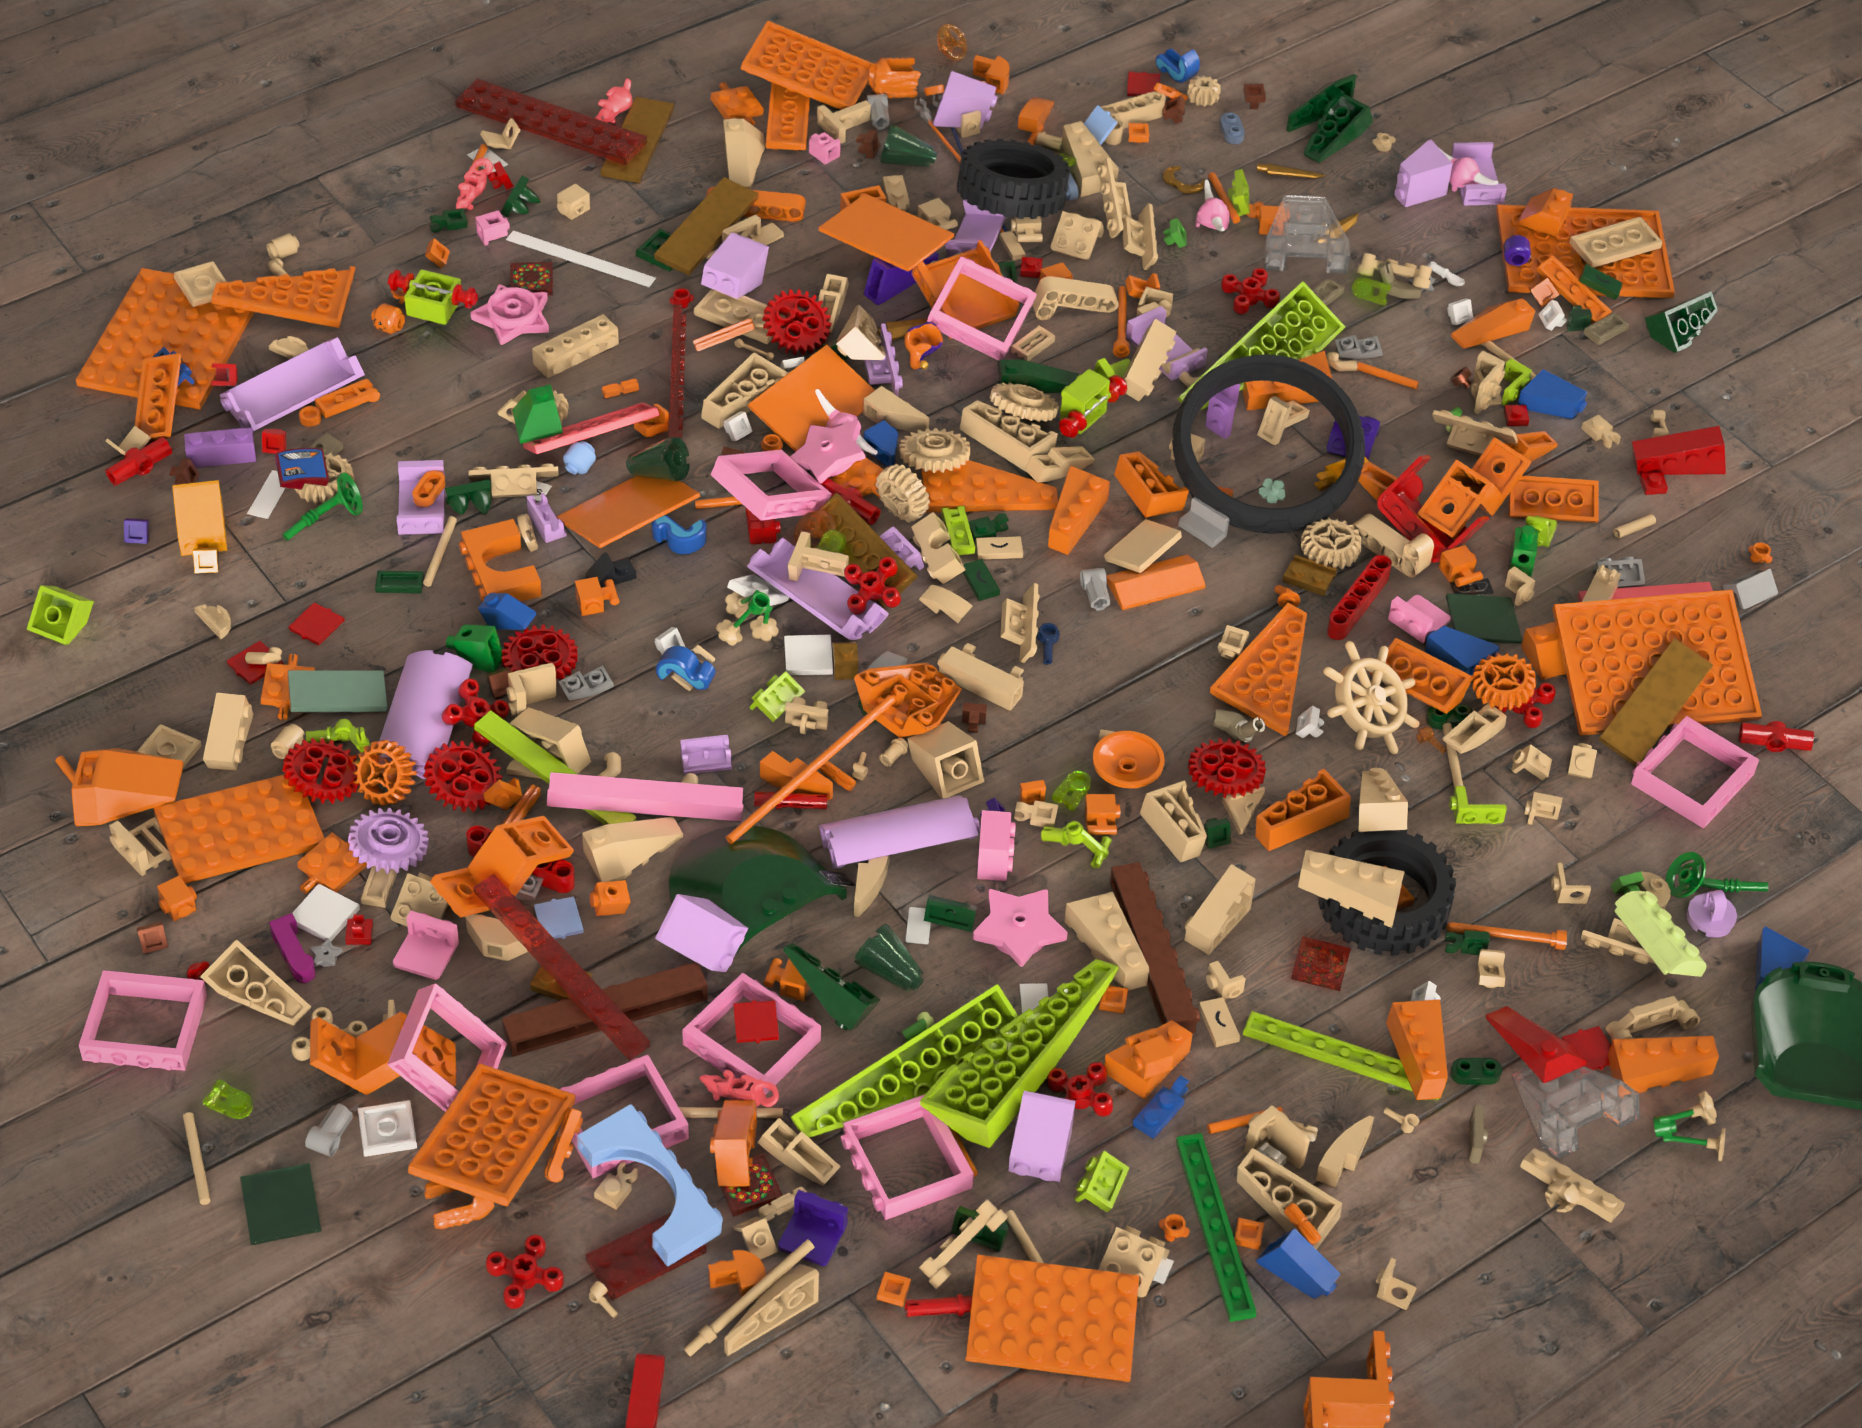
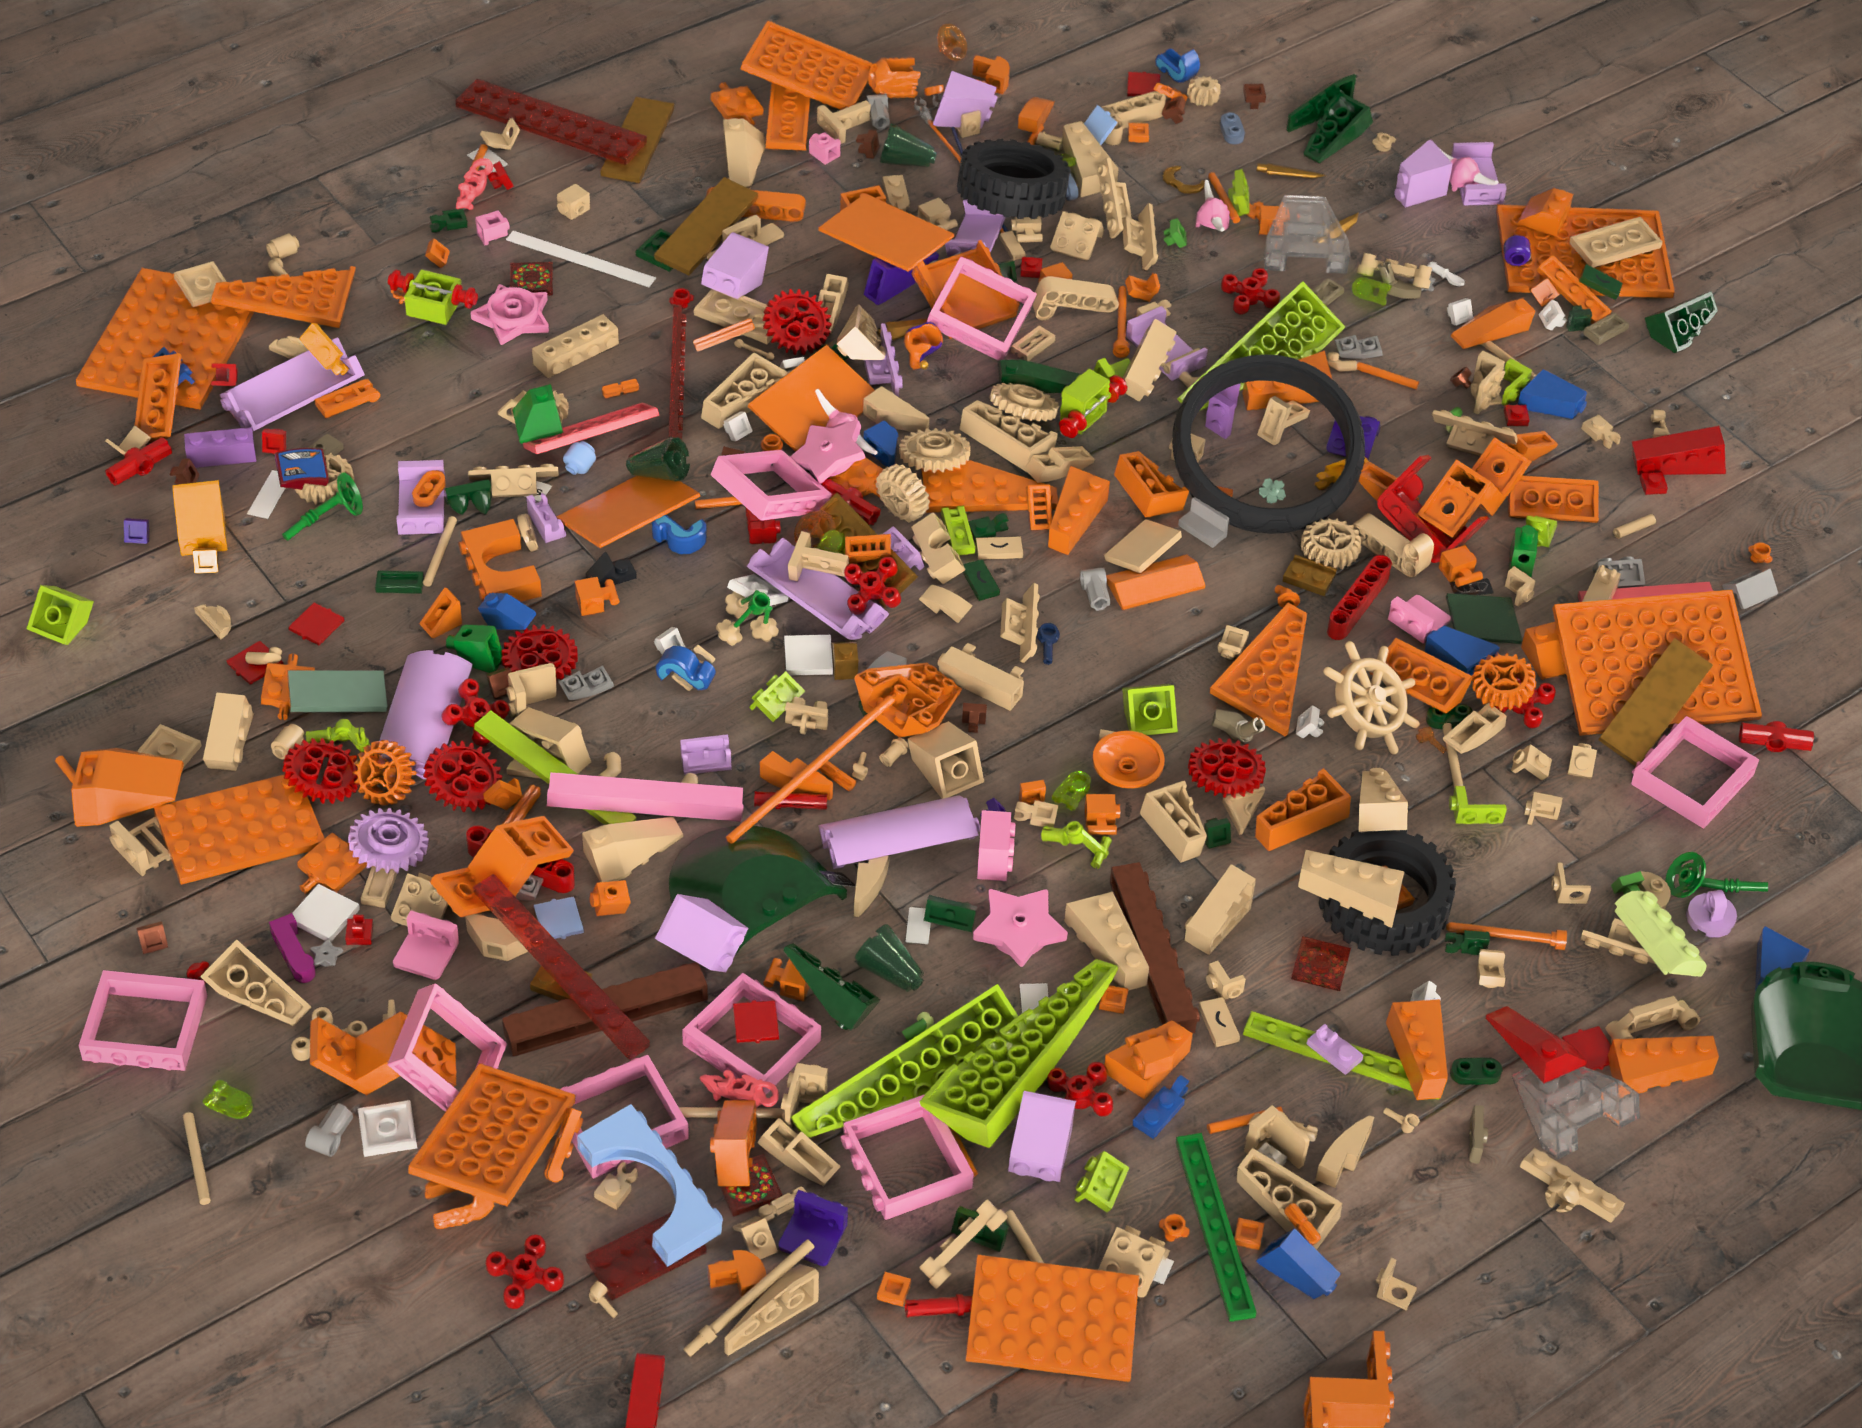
(176, 898): orange brick -> none
(280, 1204): clear green piece -> none
(310, 416): orange tile -> none
(324, 349): none -> light orange plate
(388, 318): orange head -> none
(442, 615): none -> orange slope
(520, 192): dark green tile -> none
(618, 101): coral animal -> none
(654, 425): orange bracket -> none
(805, 1085): none -> tan bracket
(859, 541): none -> orange slope
(1031, 508): none -> orange slope
(1150, 709): none -> lime slope
(1153, 295): tan bracket -> none
(1335, 1049): none -> lavender plate
(1666, 1124): plant -> none

